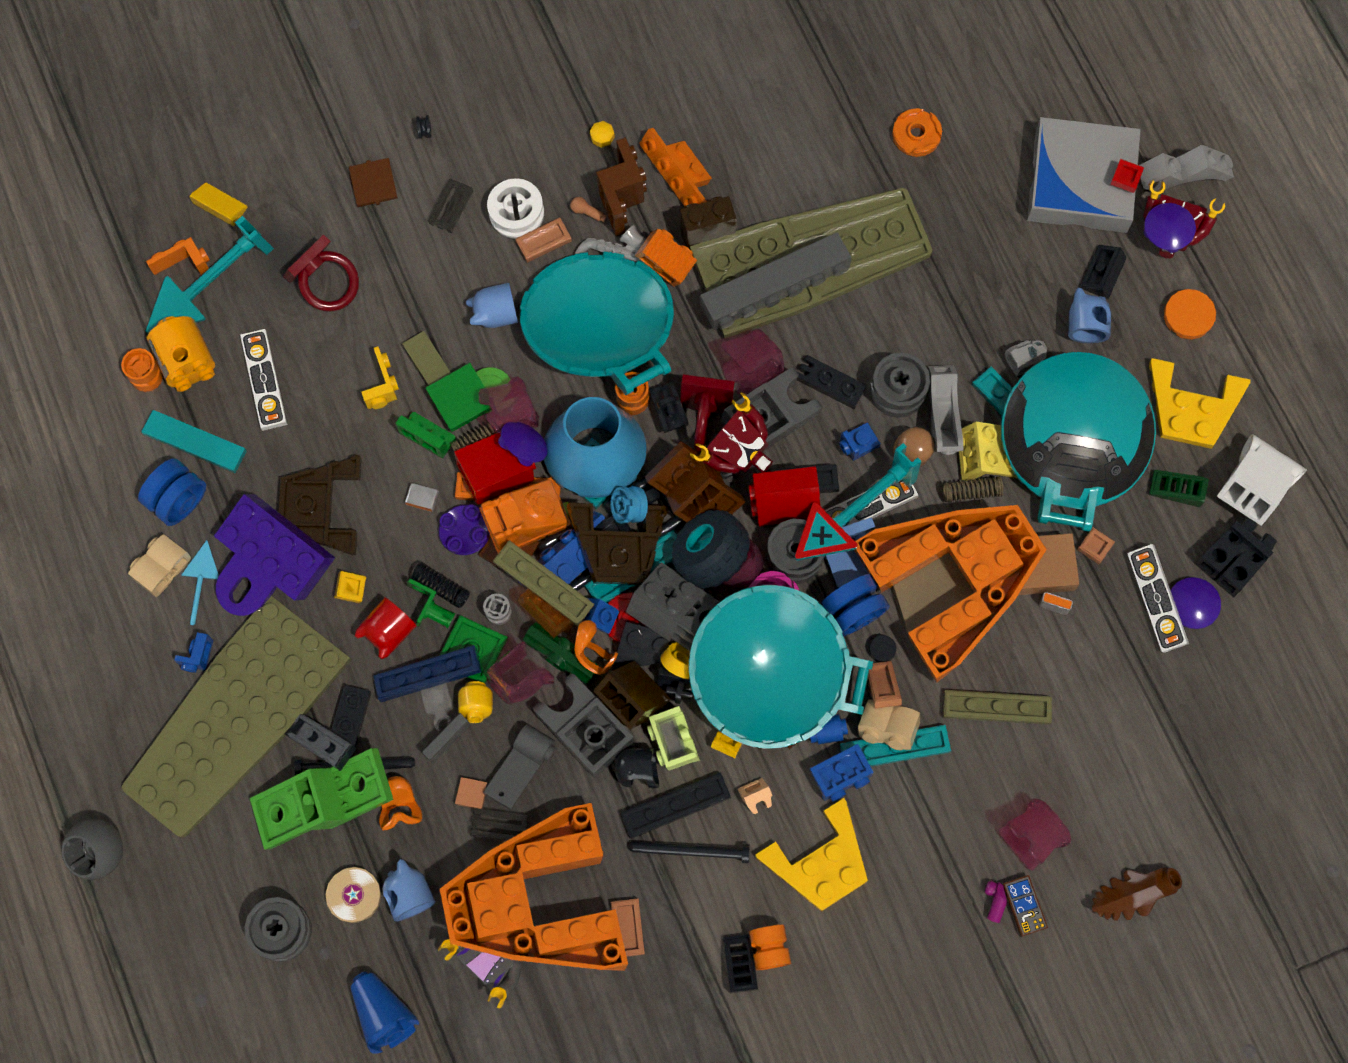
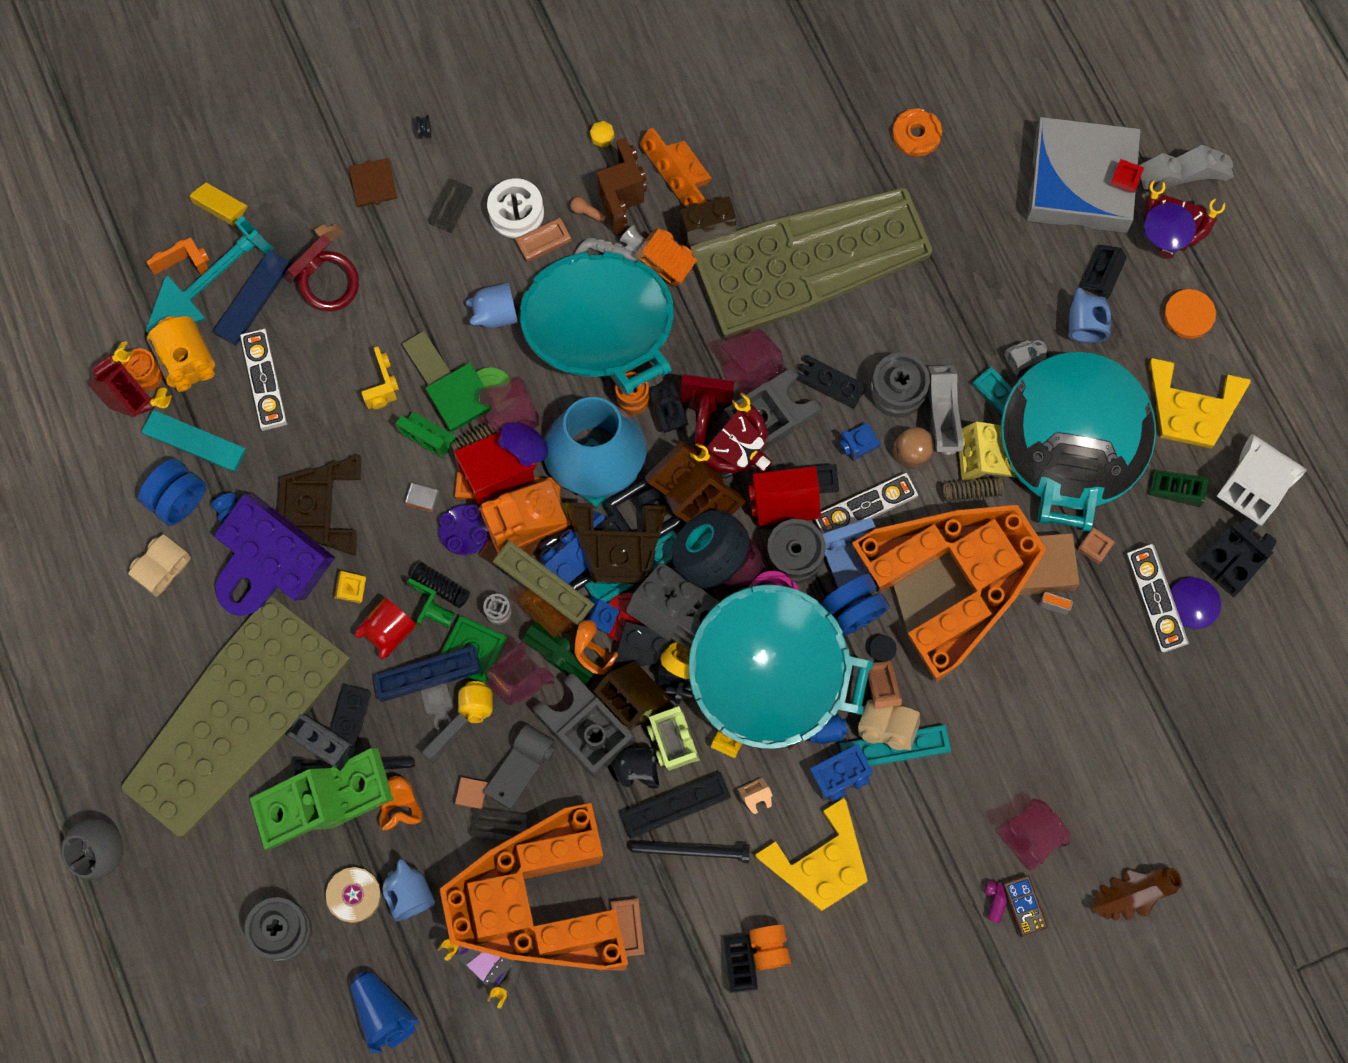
(120, 389): none -> dark red torso
(200, 651): blue bracket -> none
(201, 567): medium azure piece -> none
(224, 505): none -> blue wheel
(252, 298): none -> dark blue tile
(330, 232): none -> medium nougat tile
(629, 504): dark azure wheel -> none
(775, 281): dark grey brick -> none
(825, 534): teal piece -> none
(997, 707): olive tile -> none

